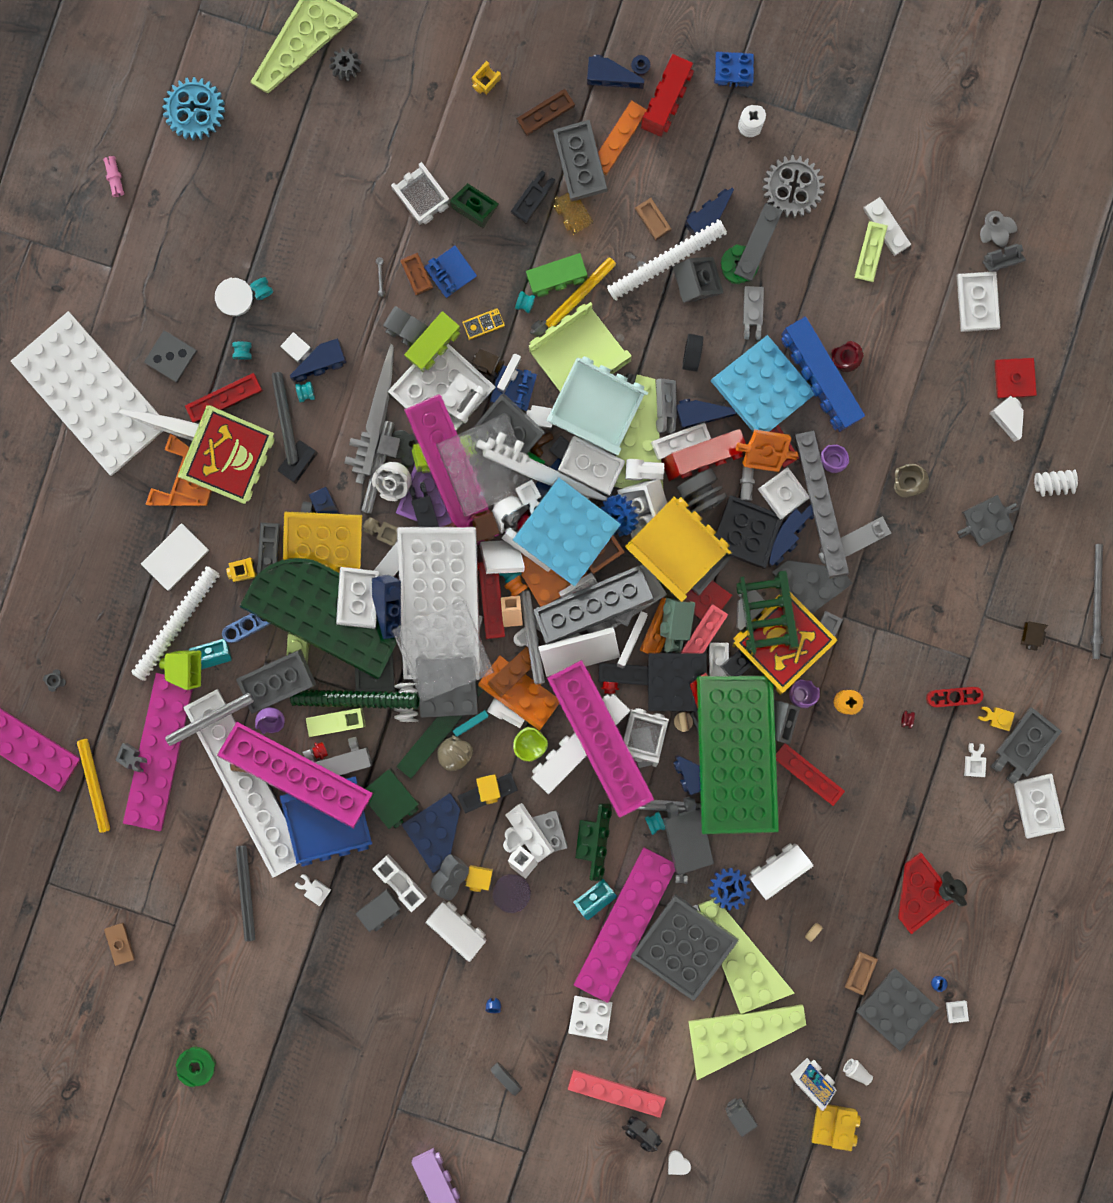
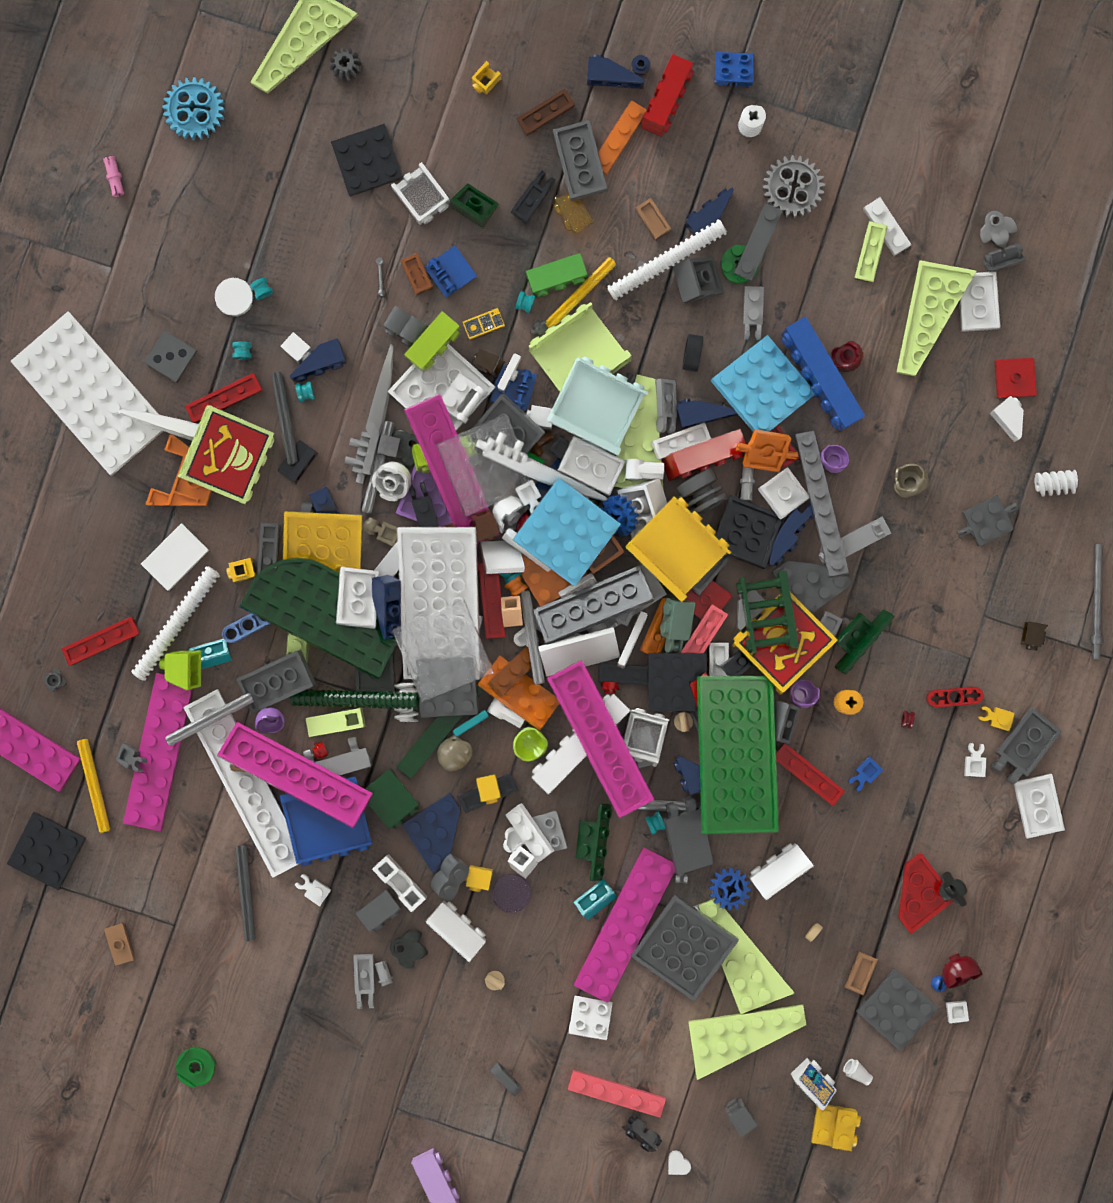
(46, 850): none -> black plate
(100, 641): none -> red plate
(364, 978): none -> light grey hinge
(367, 160): none -> black plate
(383, 973): none -> light grey pin
(411, 949): none -> pearl dark grey plate
(493, 1006): blue hinge -> none
(494, 980): none -> tan plate
(859, 637): none -> dark green bracket
(868, 771): none -> blue plate
(932, 303): none -> yellowish green wing
(960, 970): none -> dark red cylinder

